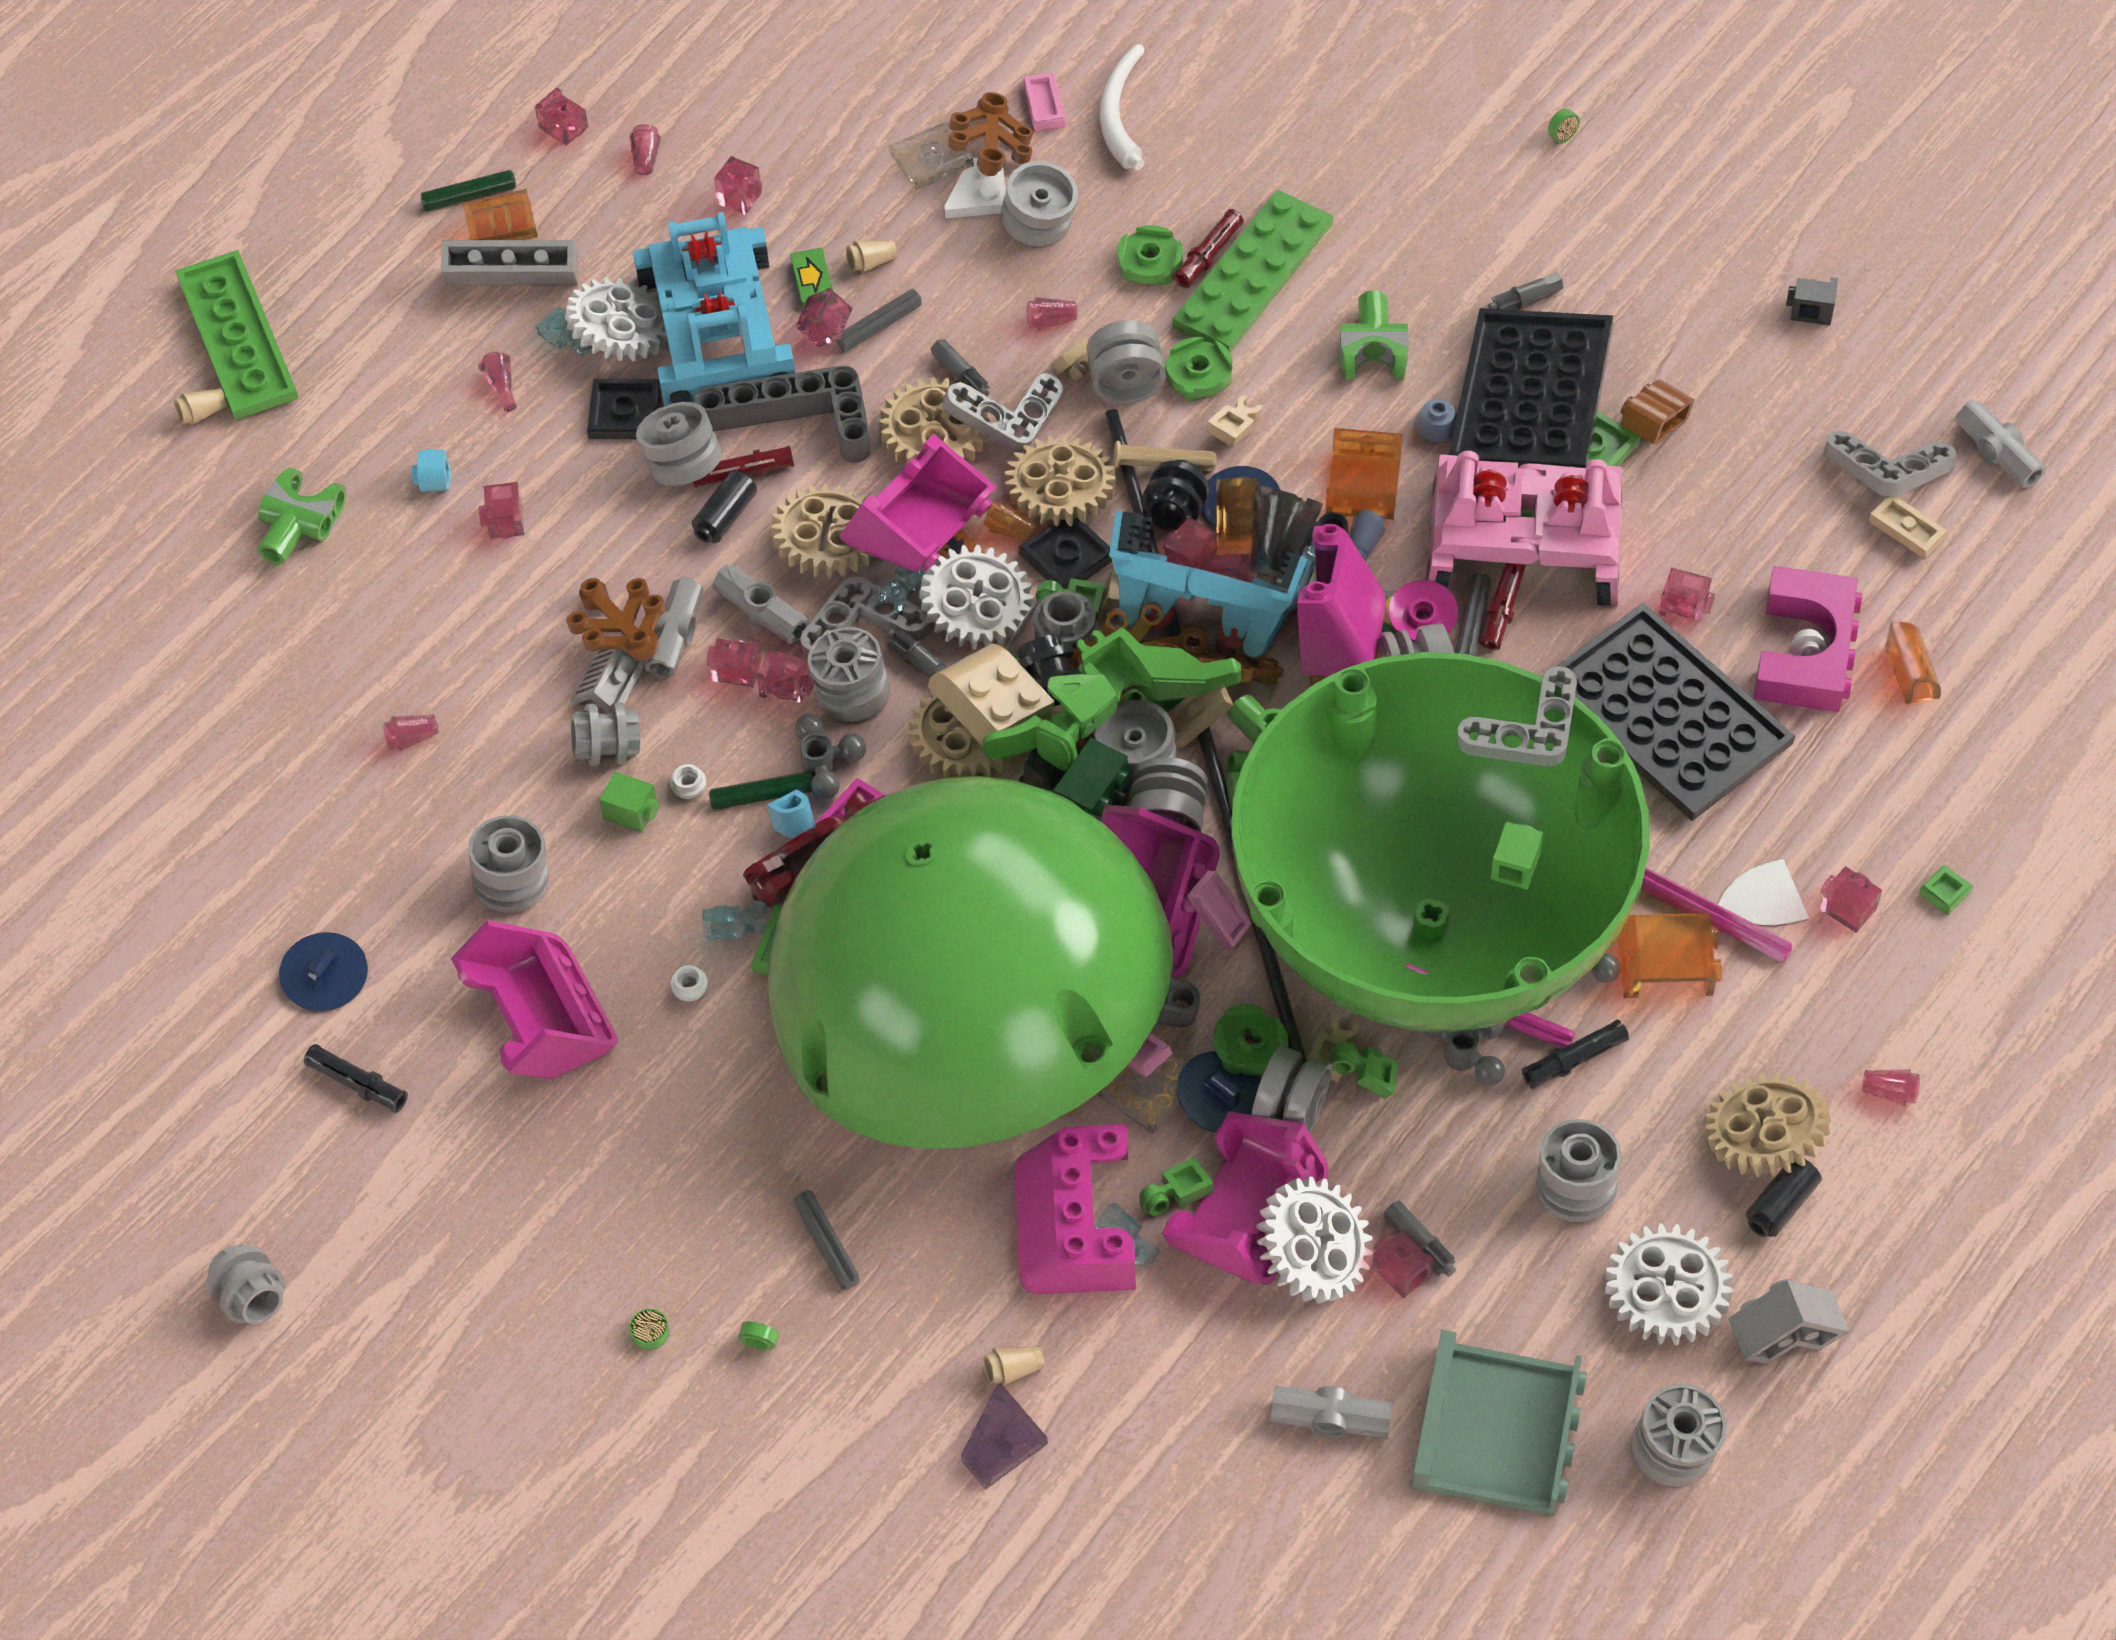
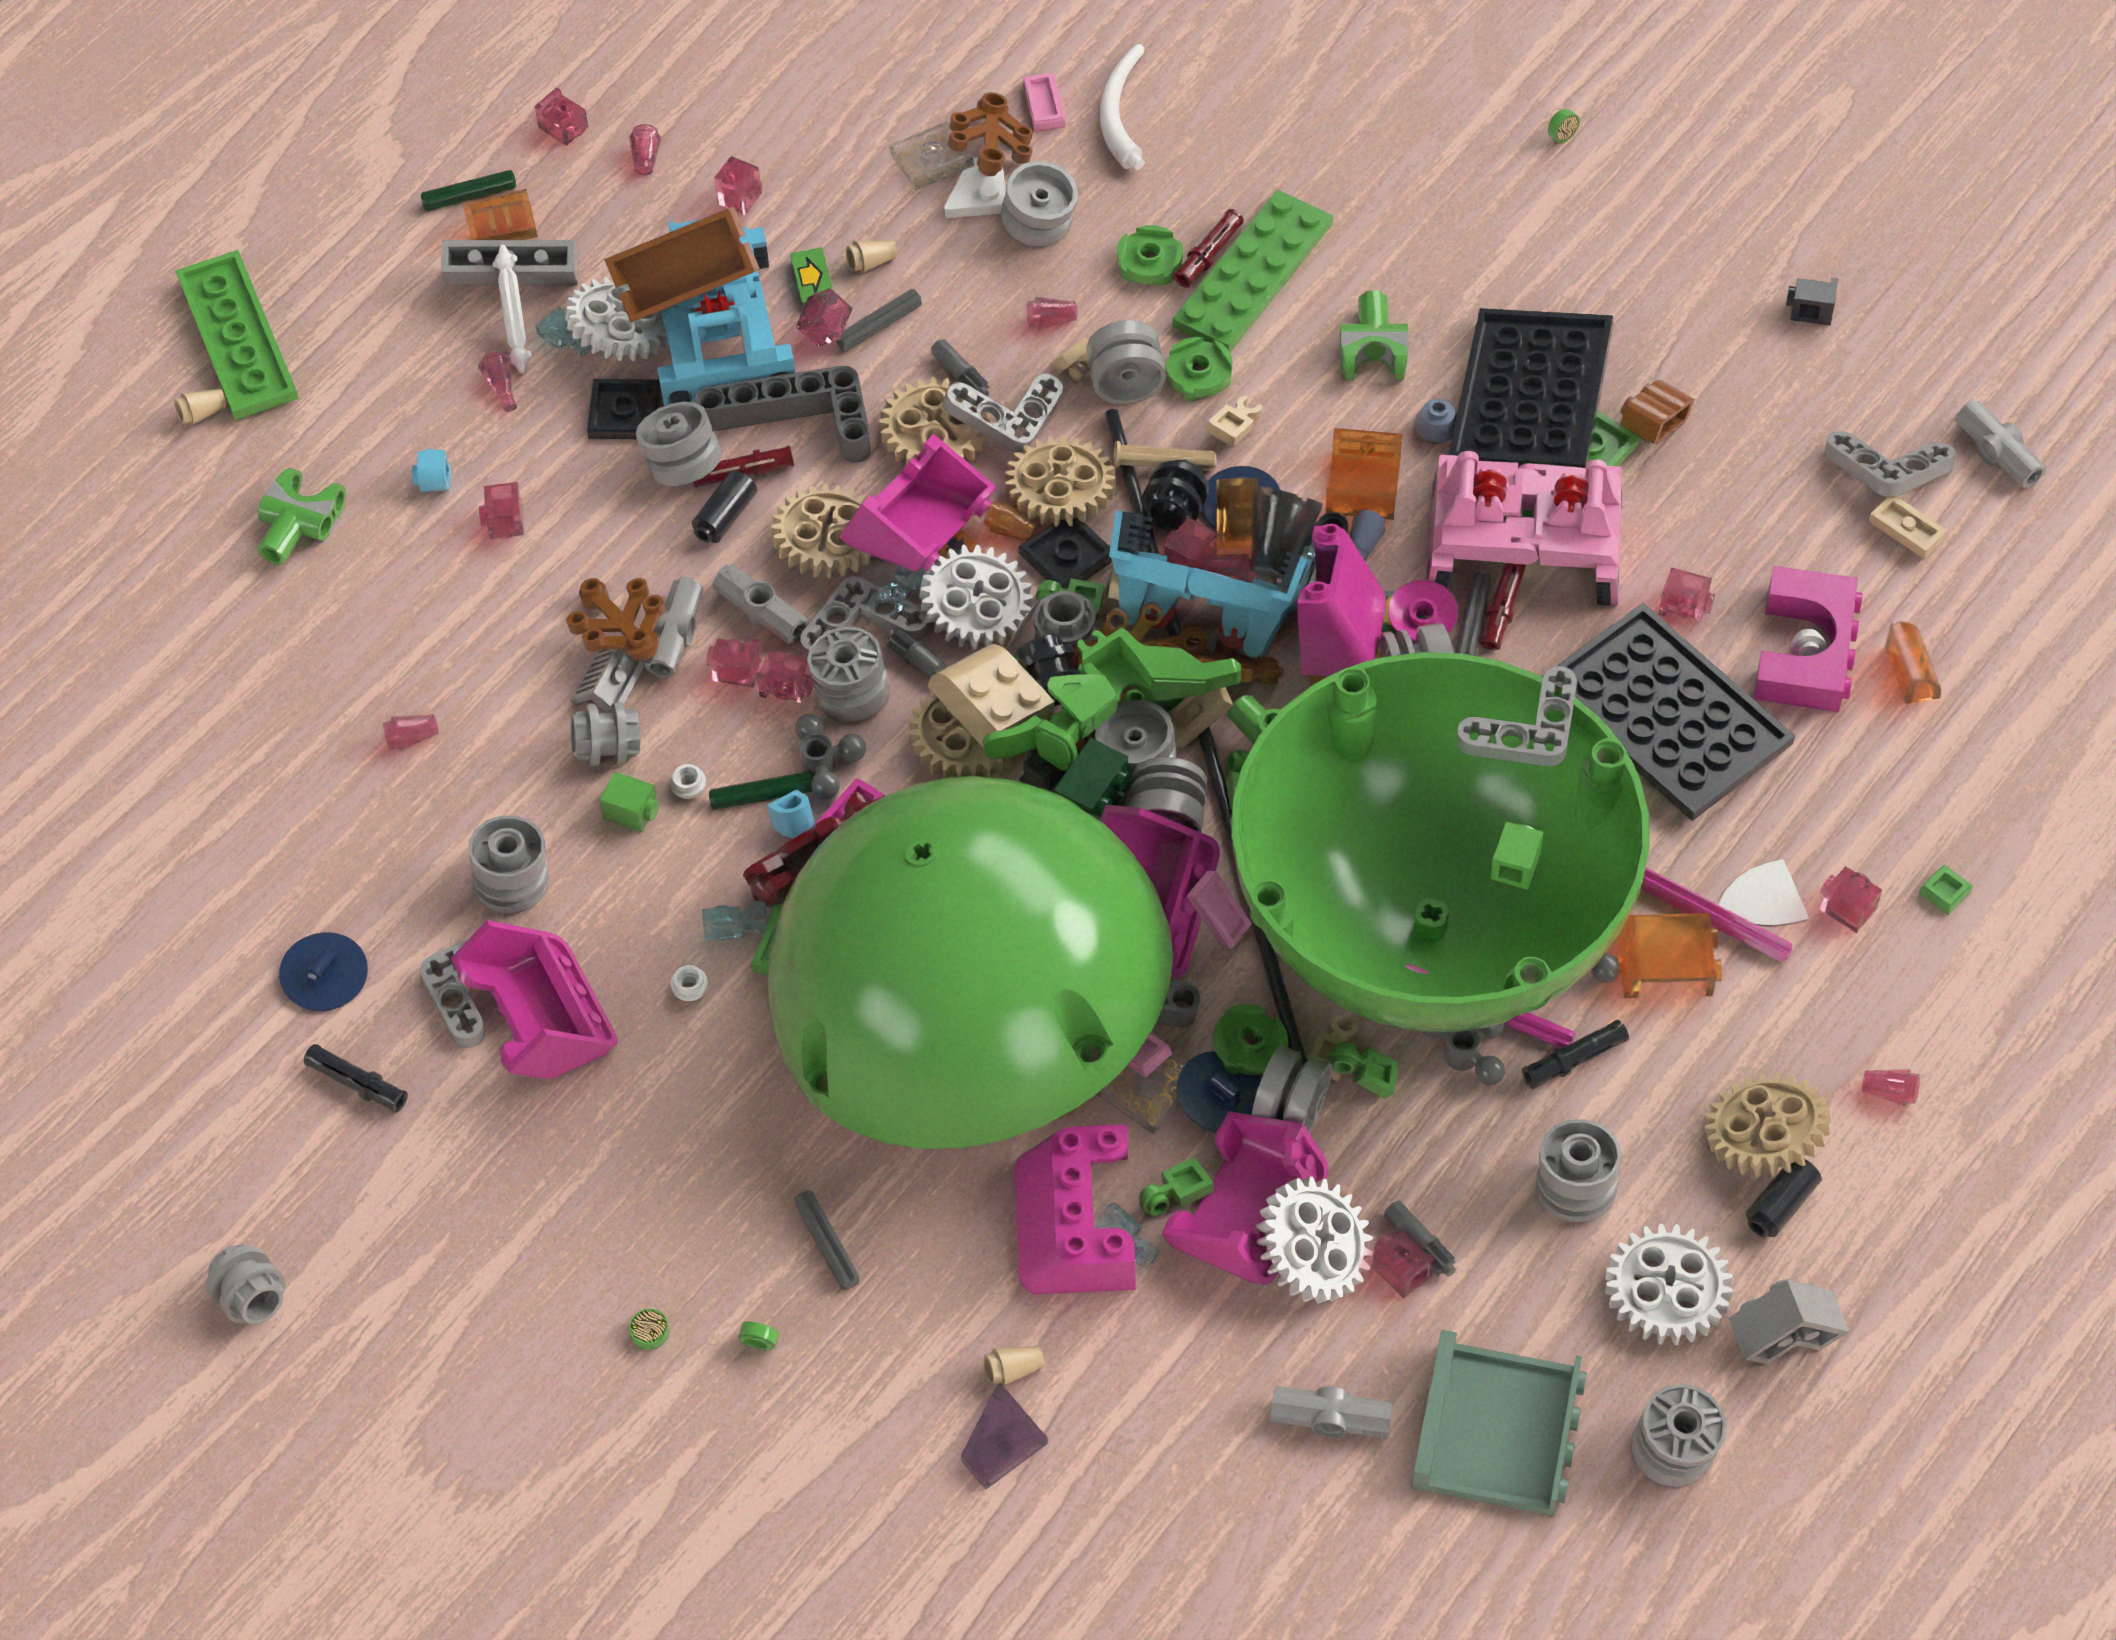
(447, 985): none -> light grey beam
(511, 308): none -> white wheel
(682, 264): none -> dark orange piece
(1528, 293): dark grey piece -> none

